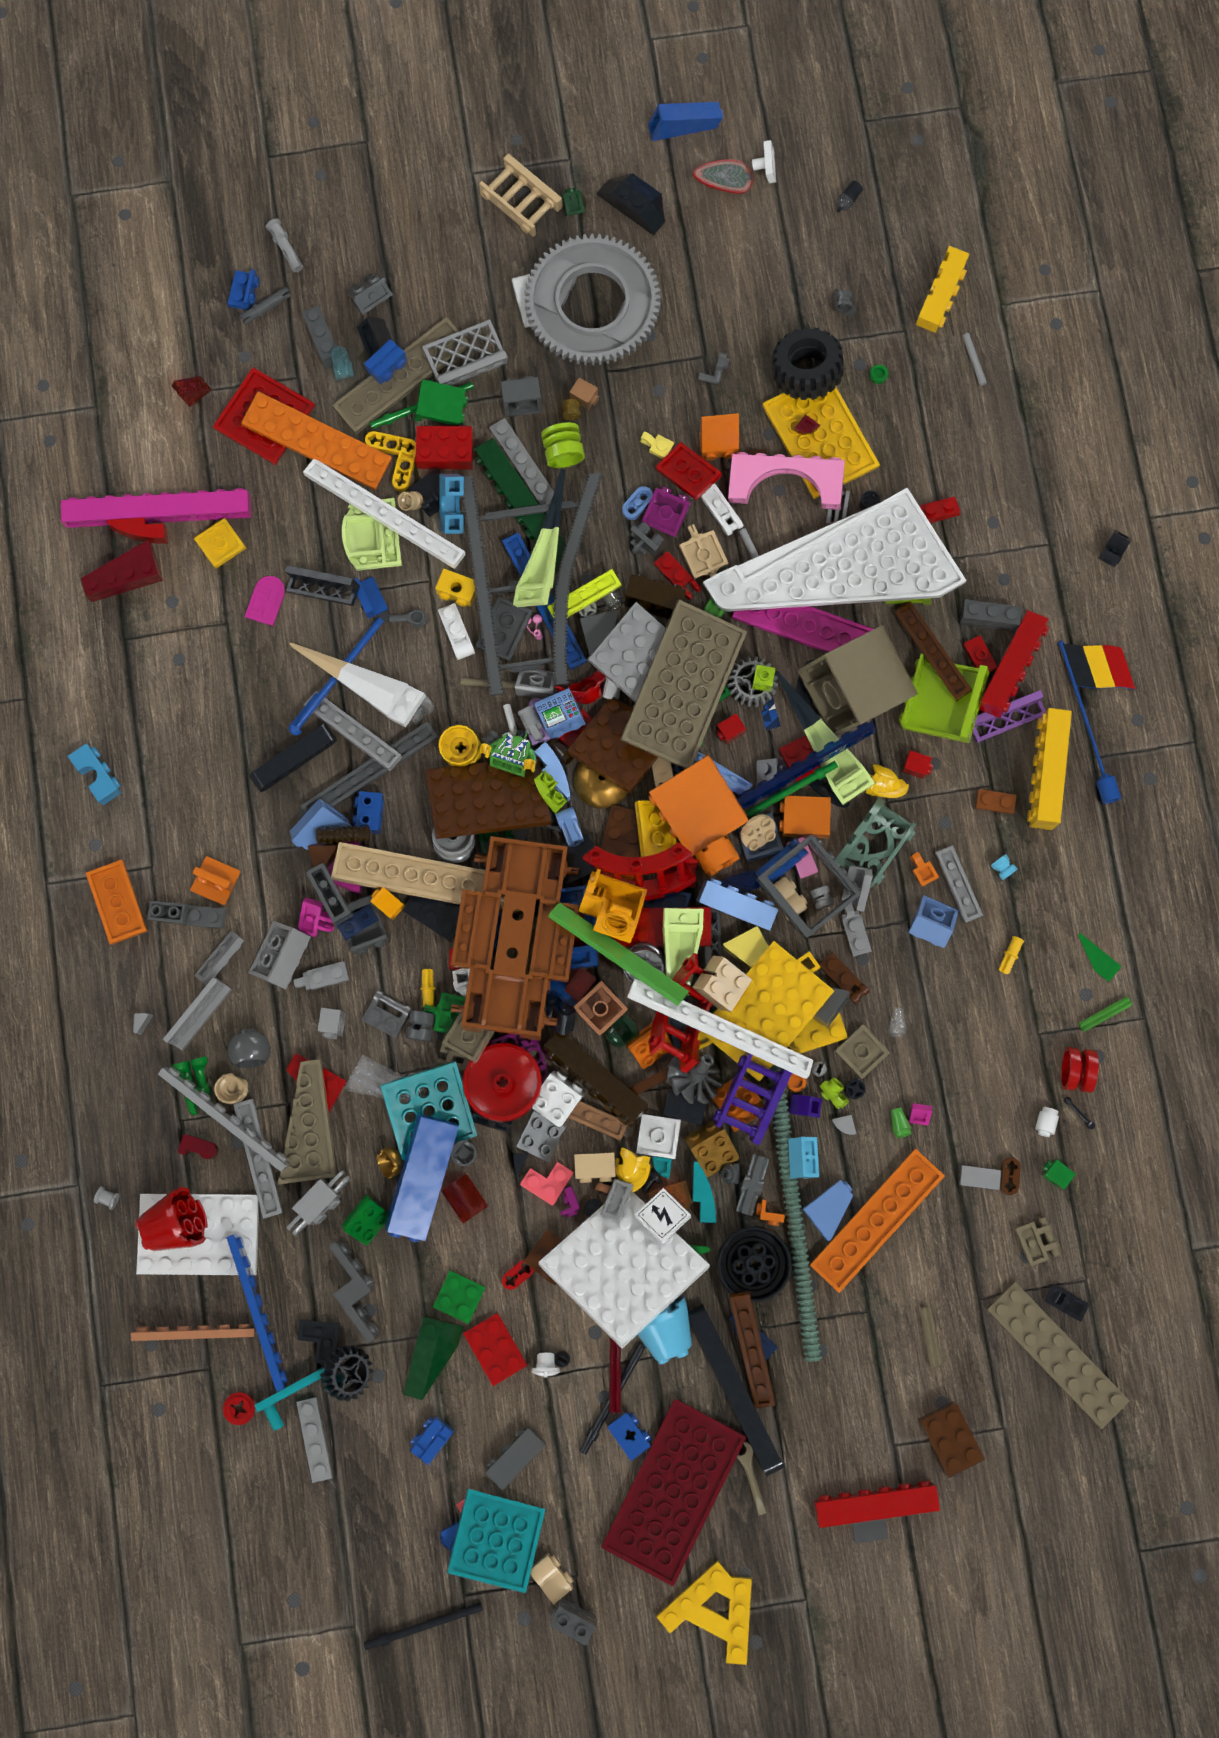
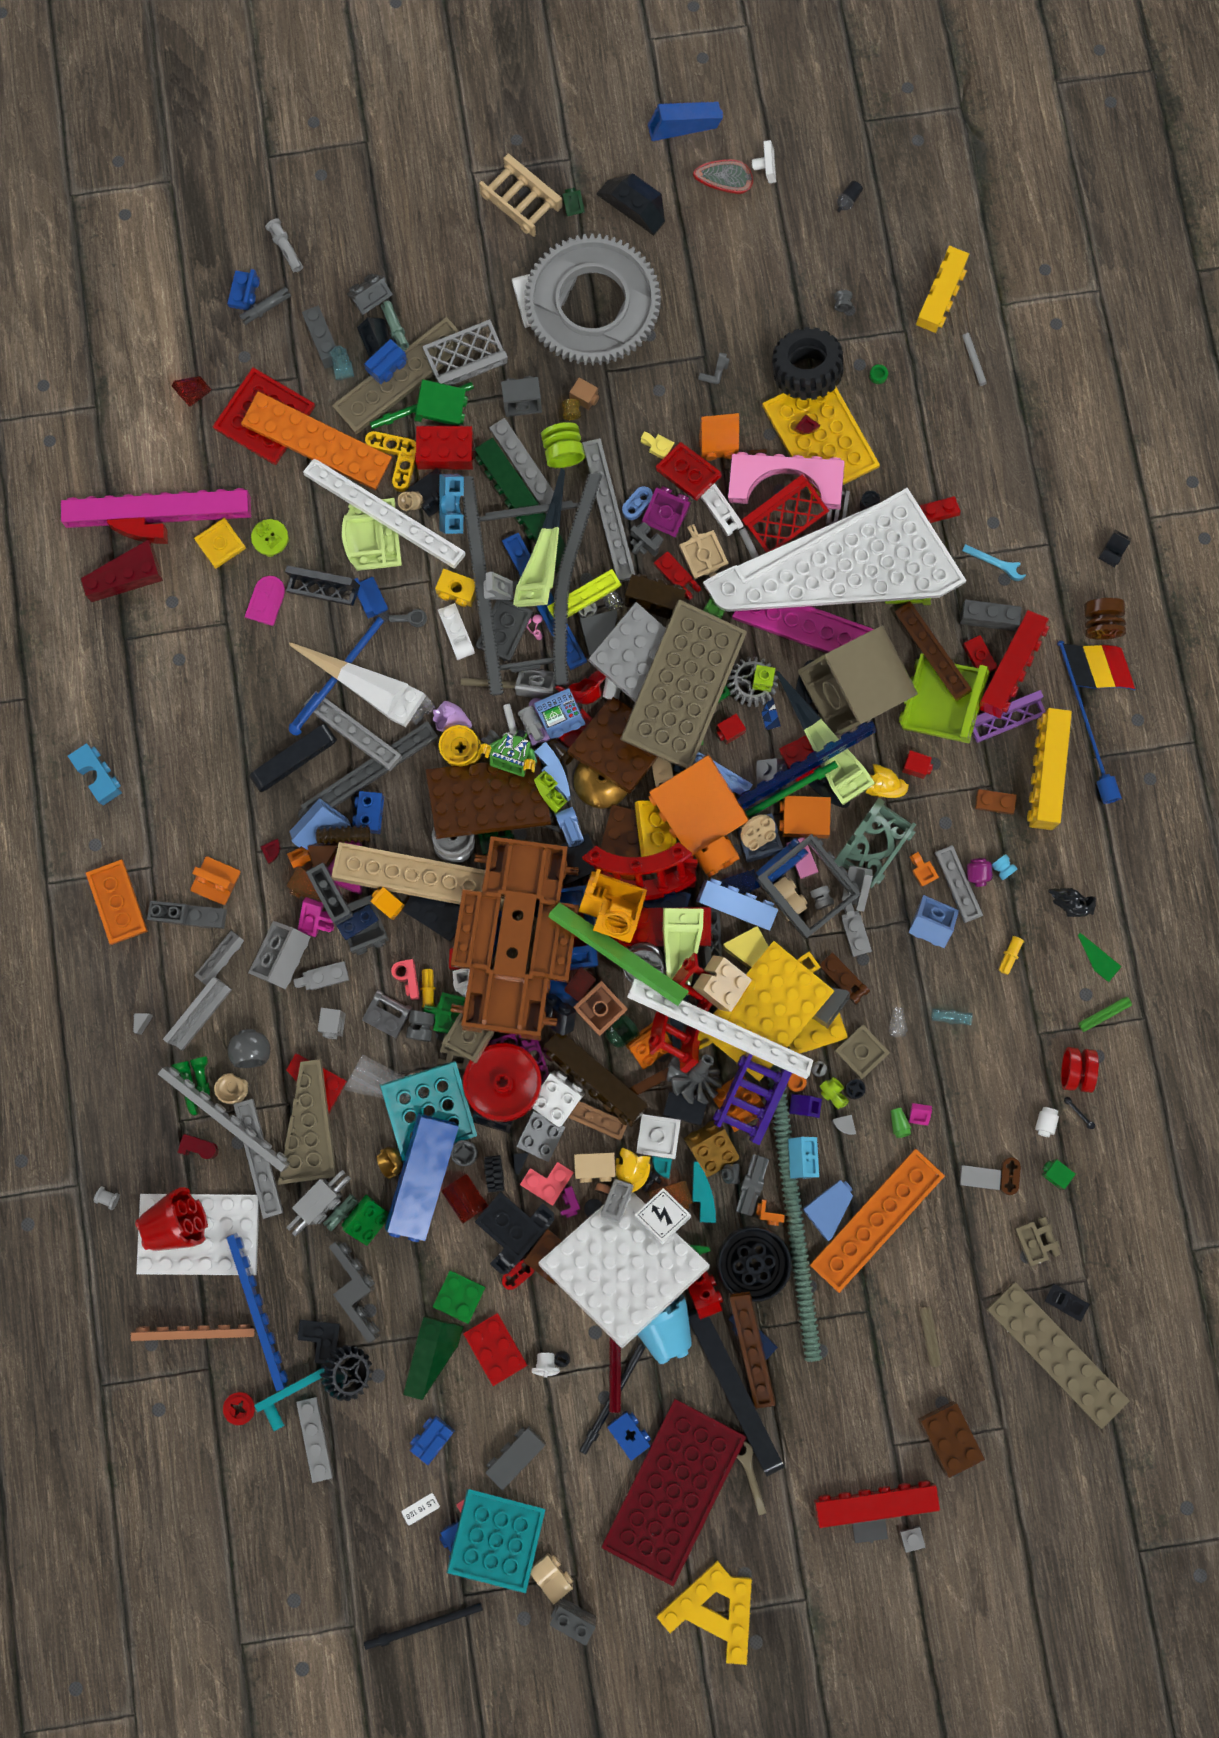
(271, 850): none -> dark red tile
(276, 543): none -> lime plate
(299, 857): none -> orange plate
(301, 885): none -> clear orange brick
(340, 1212): none -> sand green pin
(397, 331): none -> sand green pin
(410, 976): none -> coral plate
(420, 1509): none -> white sticker
(449, 715): none -> lavender hat
(494, 1173): none -> black tyre
(497, 587): none -> light grey slope
(513, 1230): none -> black piece
(609, 511): none -> light grey plate
(704, 1296): none -> red brick
(775, 502): none -> red fence
(912, 1539): none -> light grey plate
(952, 1017): none -> clear light blue pin
(979, 871): none -> magenta head
(1008, 567): none -> medium azure piece
(1073, 902): none -> black hair
(1105, 618): none -> reddish brown wheel

